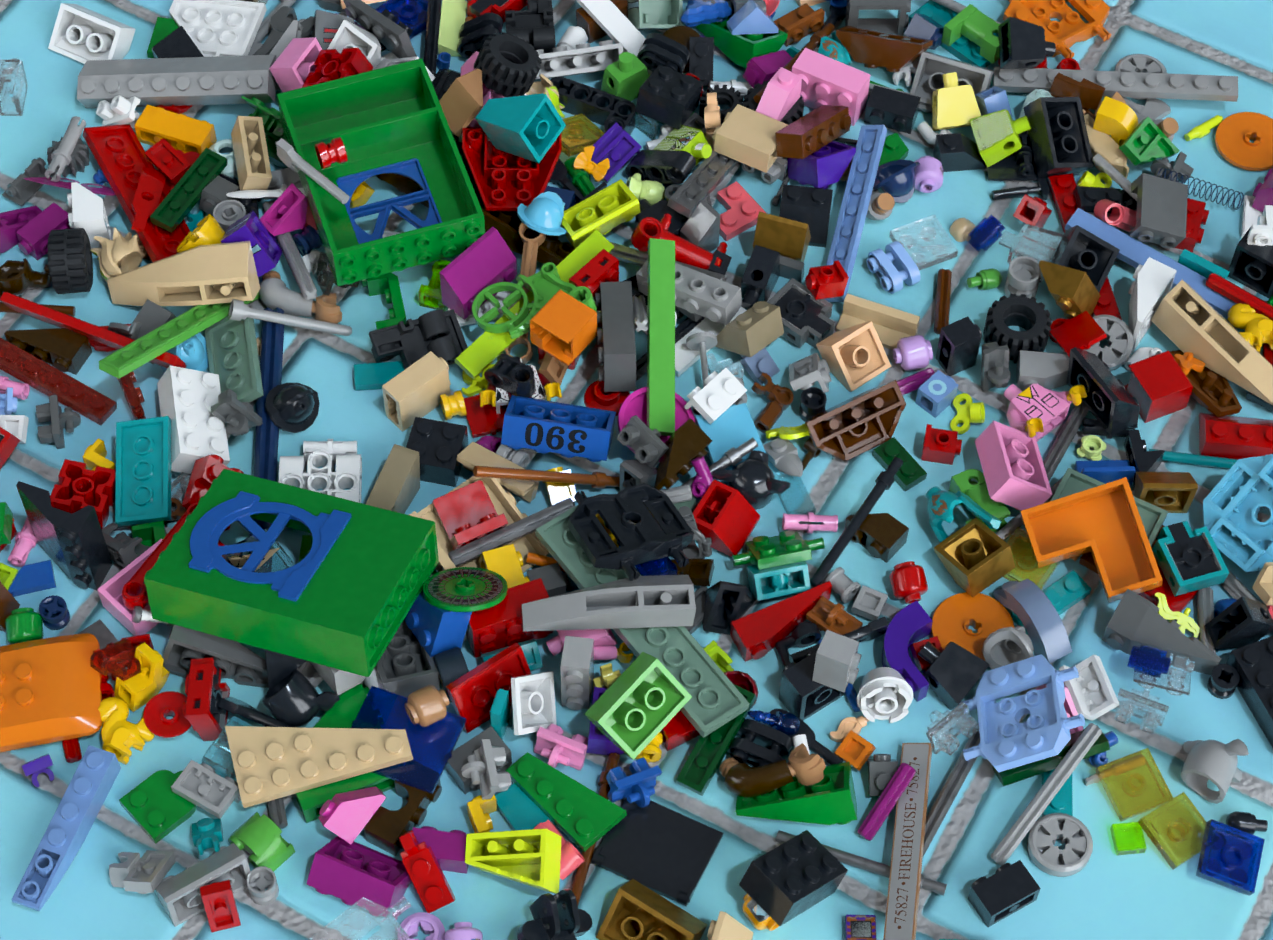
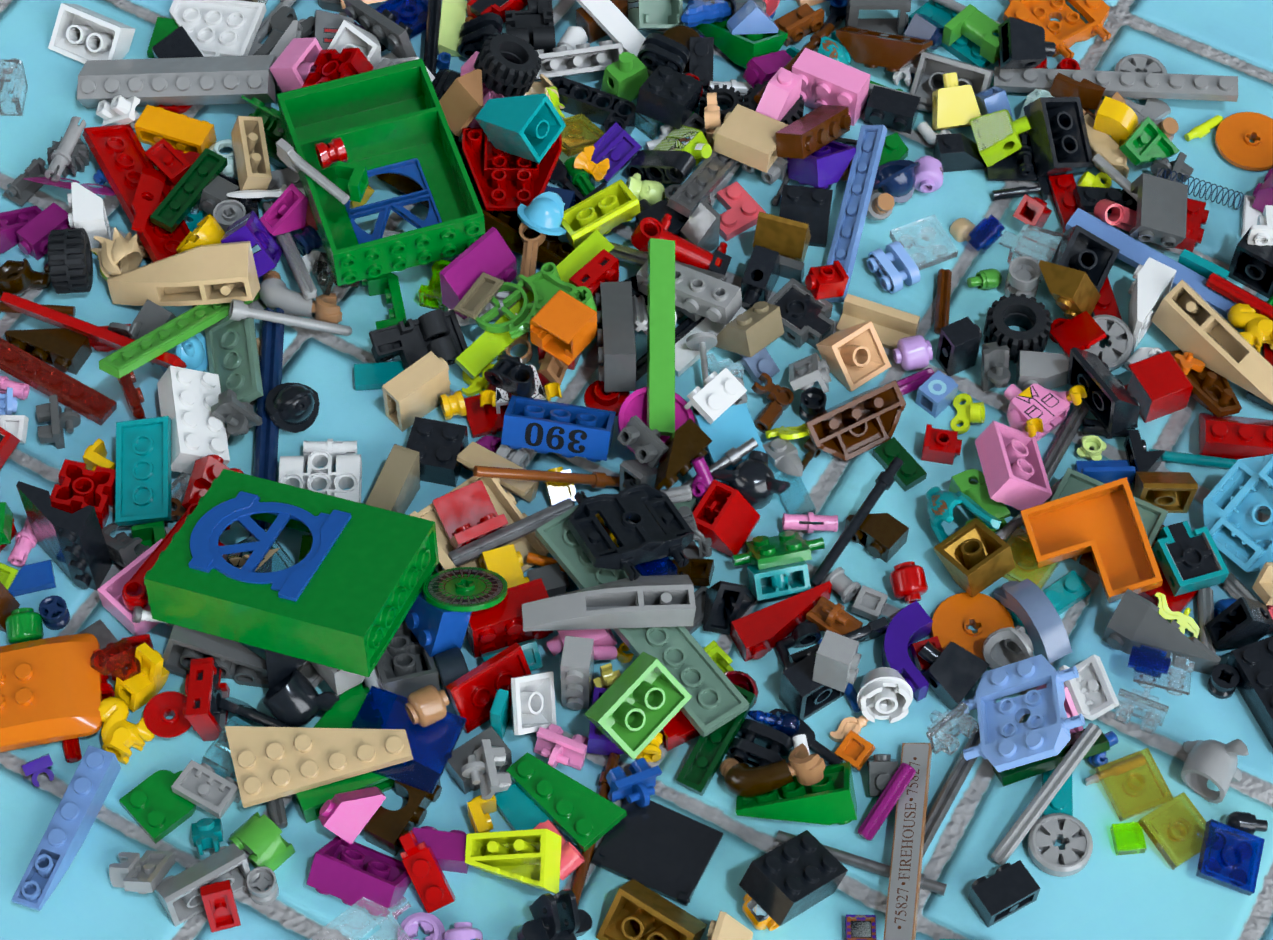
(352, 179): none -> green panel
(479, 296): none -> dark tan tile

